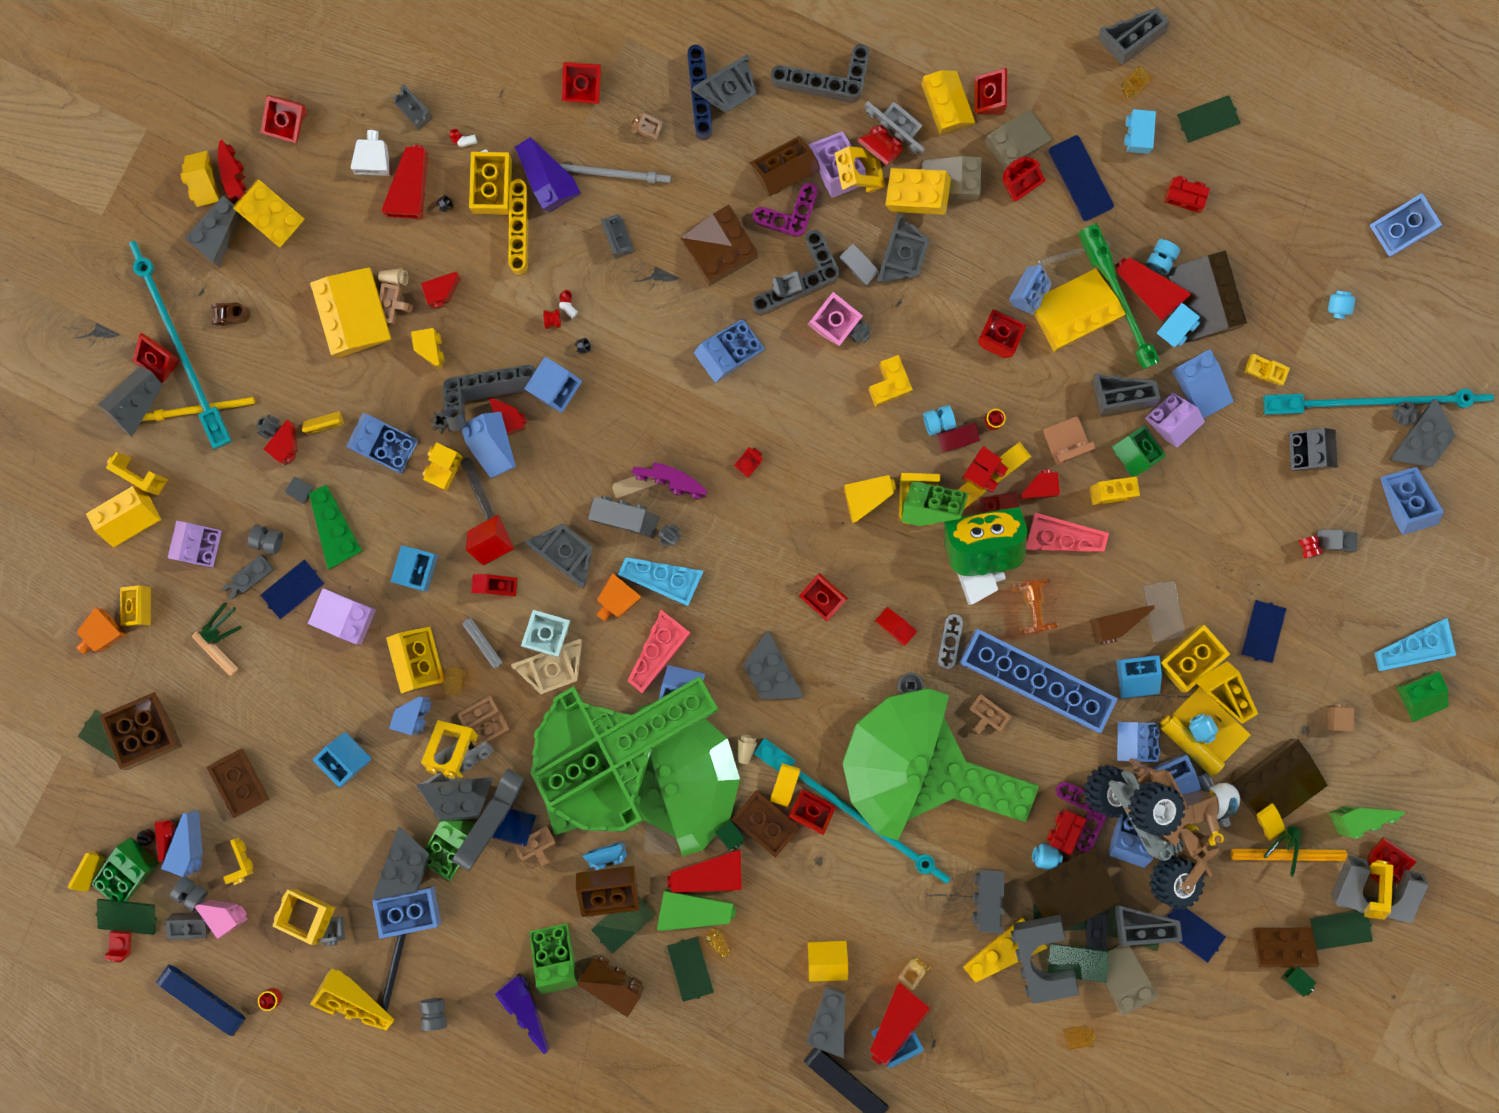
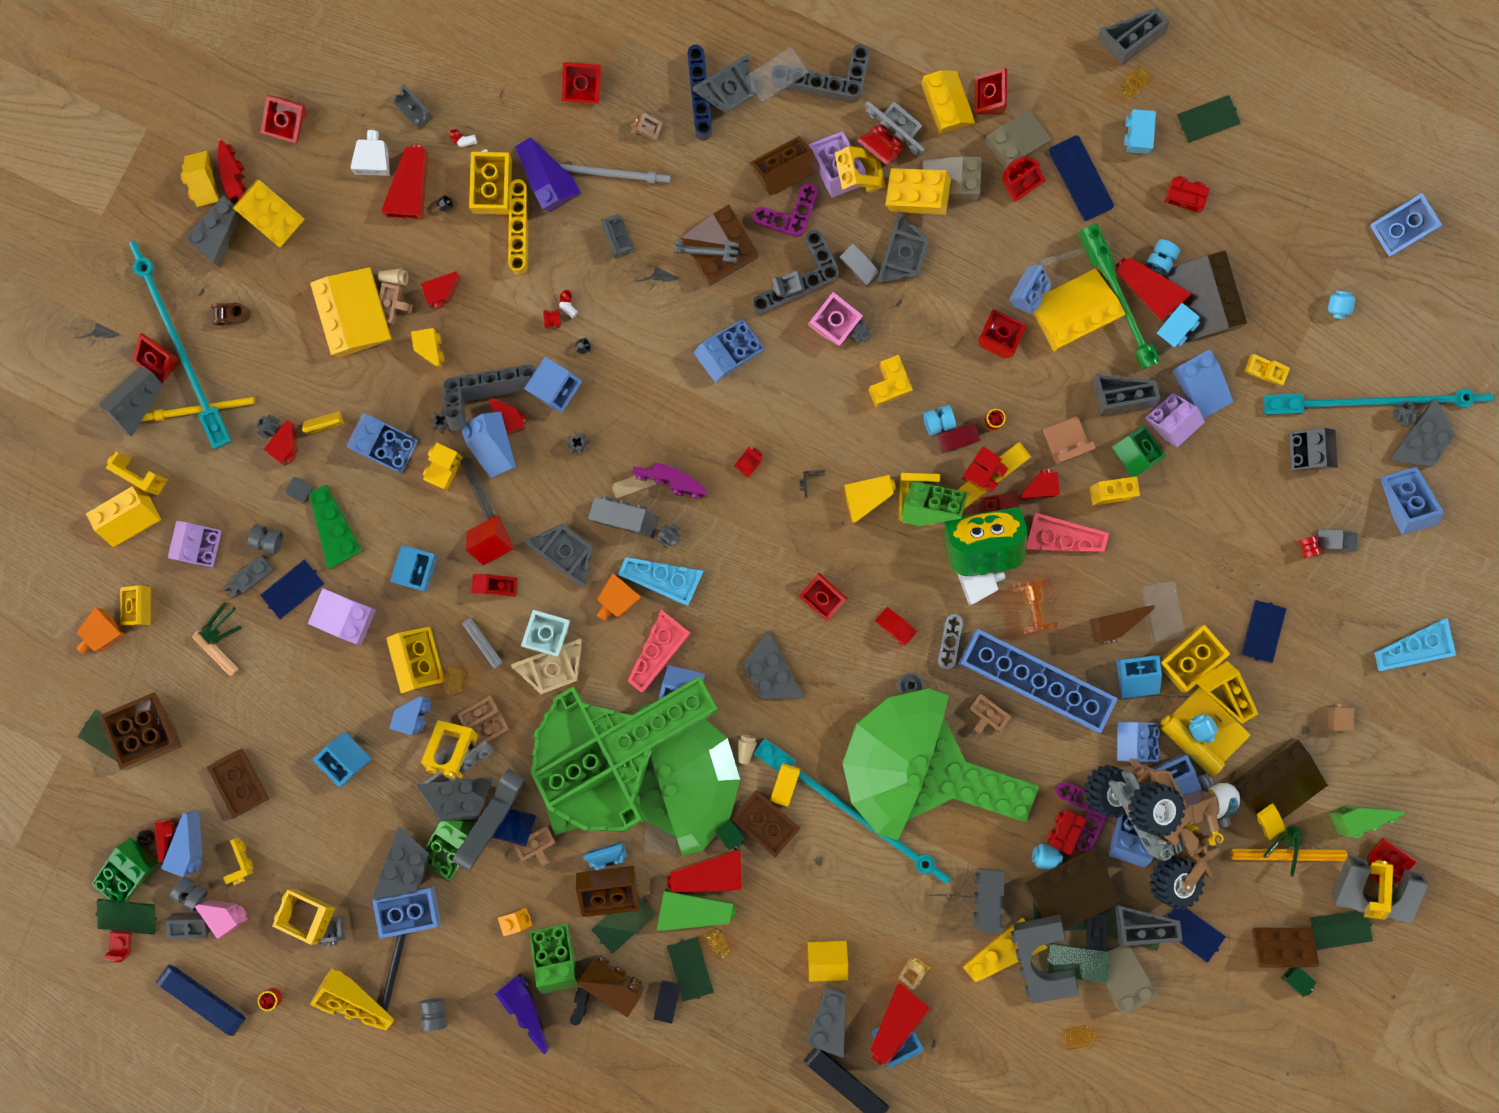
(86, 871): yellow slope -> none
(515, 922): none -> light orange bracket
(577, 438): none -> dark grey gear
(581, 999): none -> black plate
(667, 1001): none -> black slope
(726, 252): none -> dark grey hinge
(776, 74): none -> clear piece
(803, 482): none -> clear smoke bracket
(812, 811): red slope -> none
(1424, 695): green slope -> none

